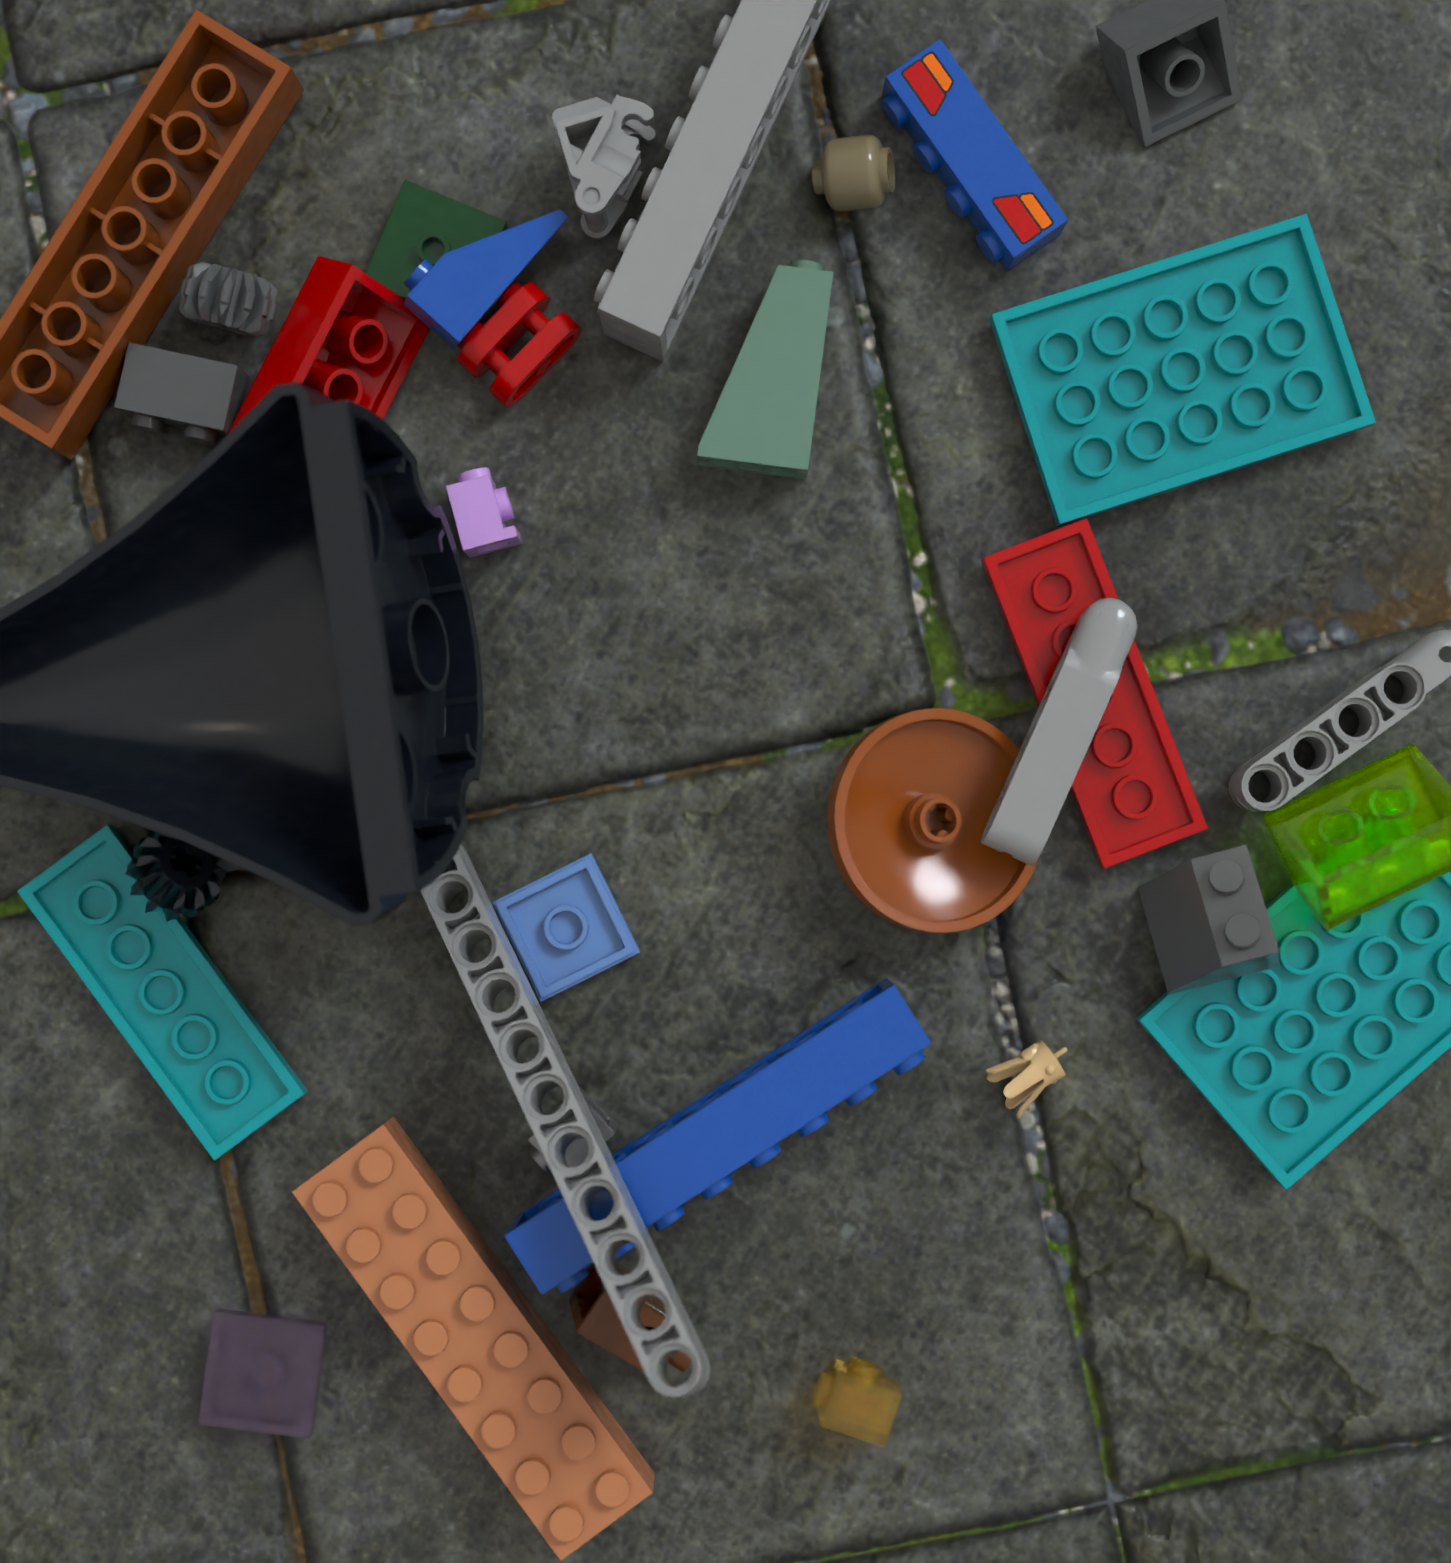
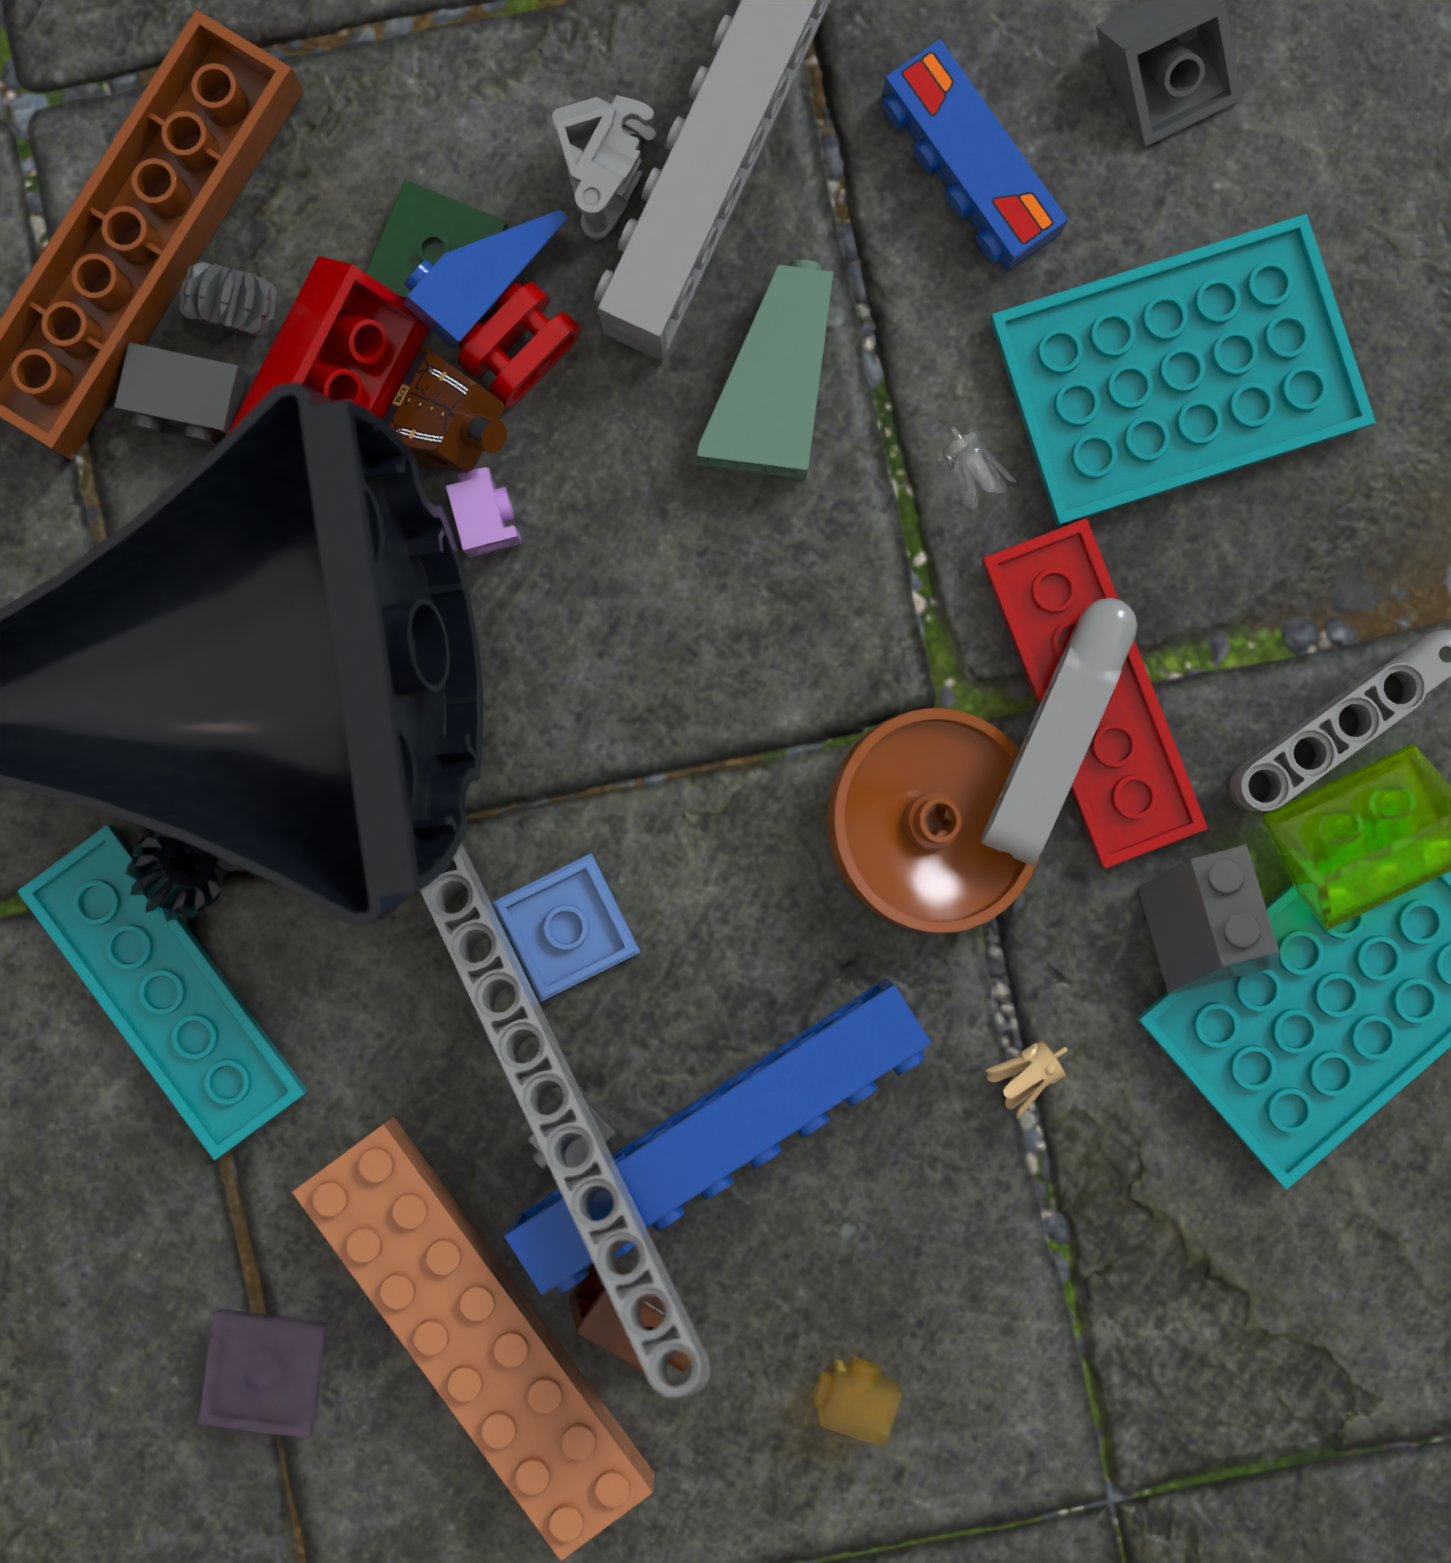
(445, 415): none -> reddish brown torso
(854, 173): dark tan head -> none
(971, 455): none -> clear piece

